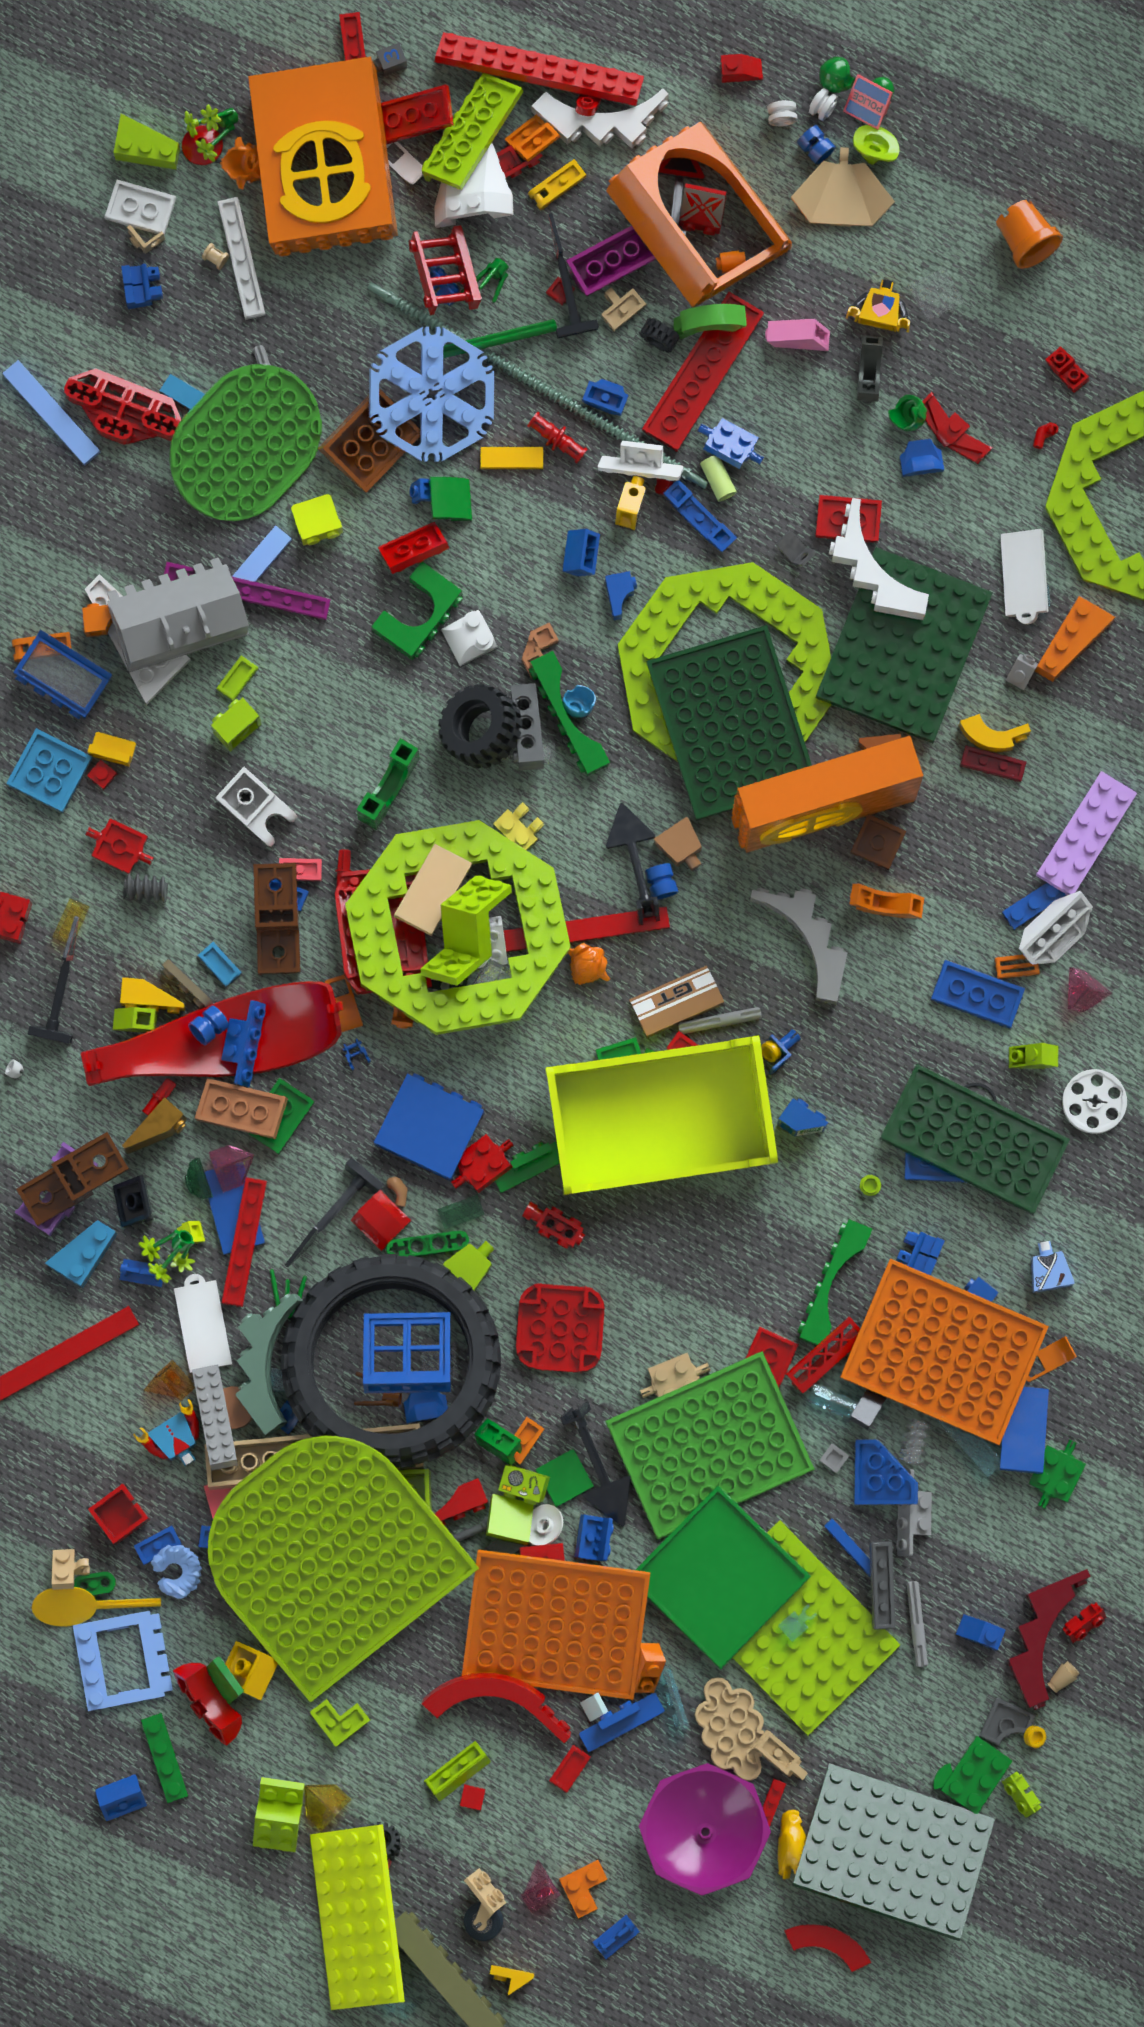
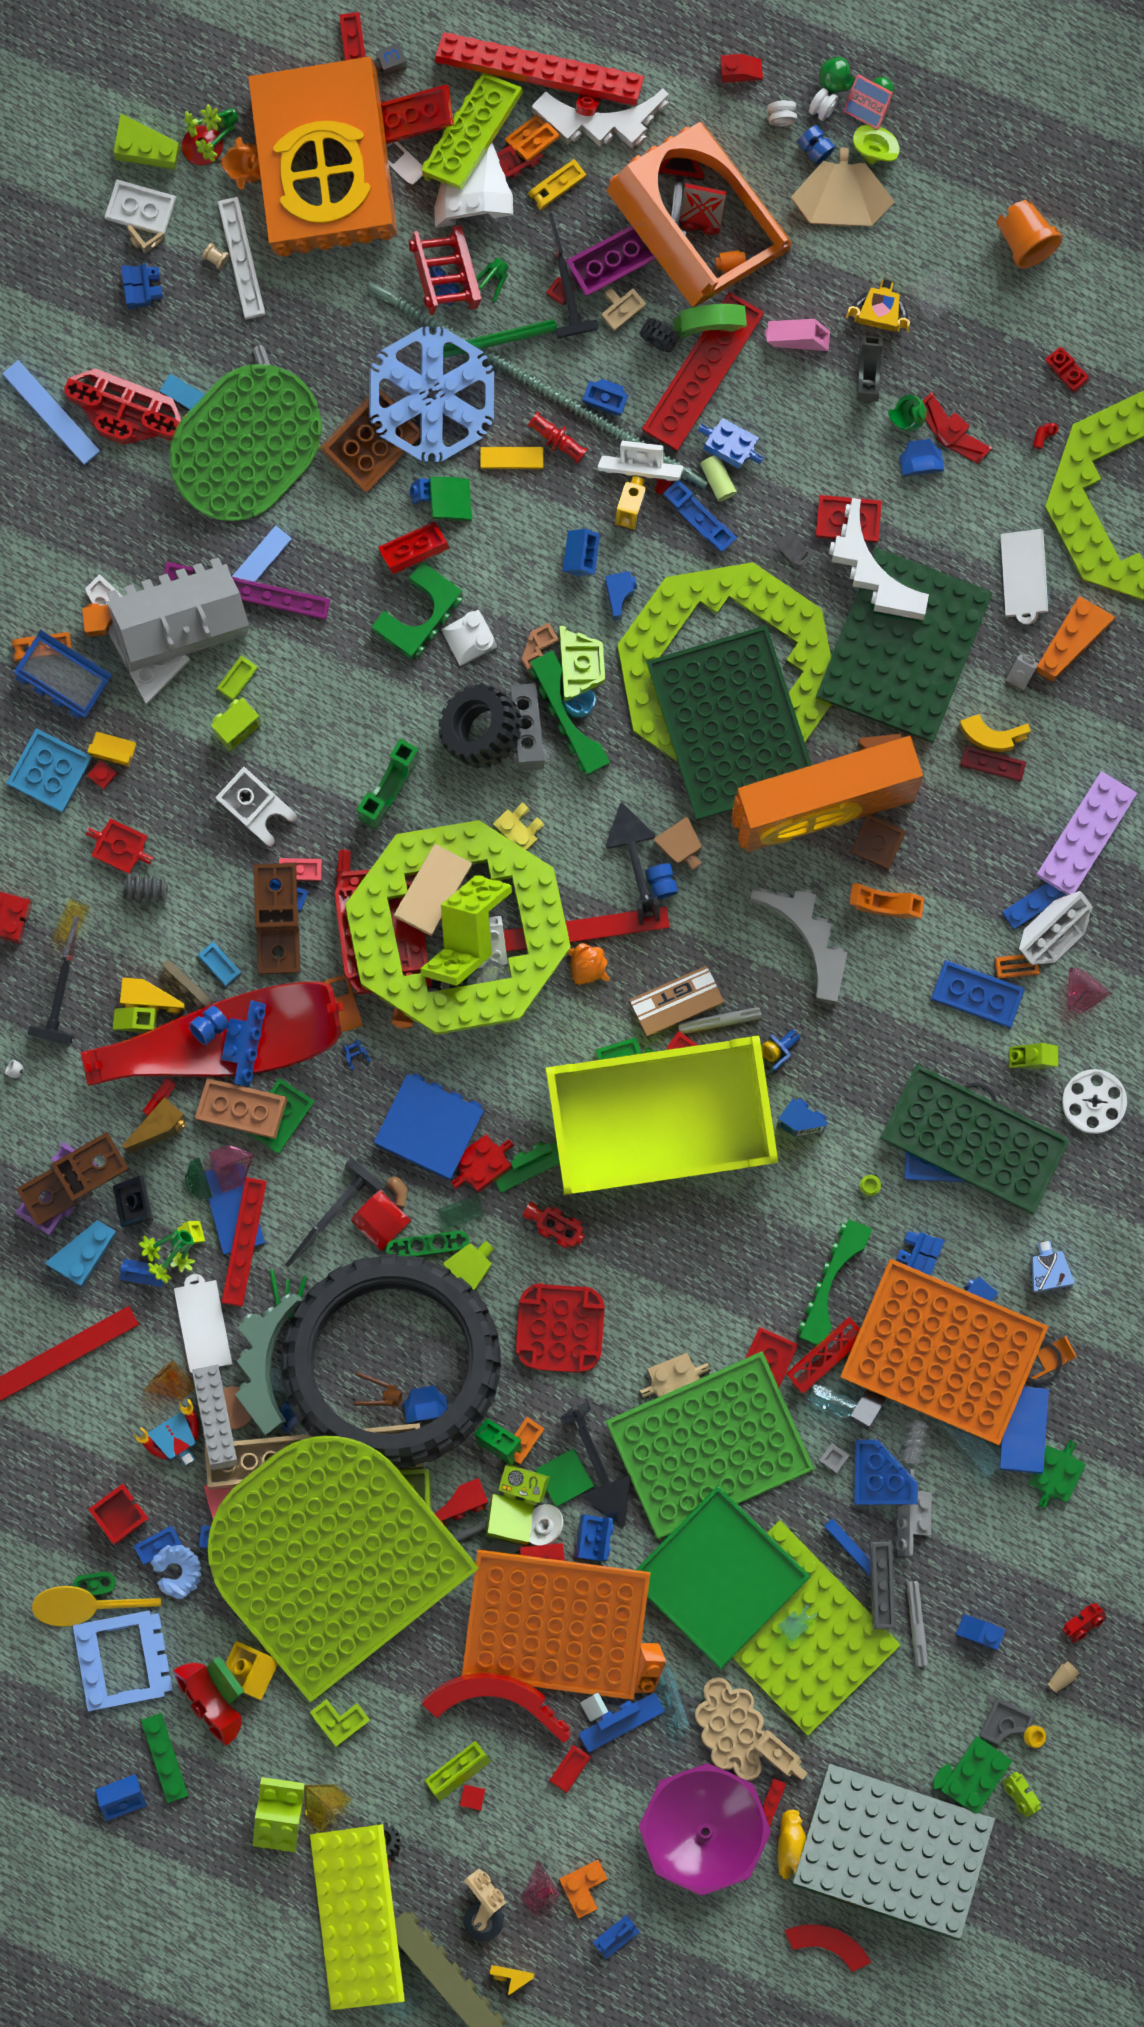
(65, 1568): tan plate -> none
(317, 520): neon yellow bracket -> none
(408, 1380): blue window -> none
(581, 663): none -> wing
(1046, 1606): dark red arch -> none
(1058, 1369): none -> black piece

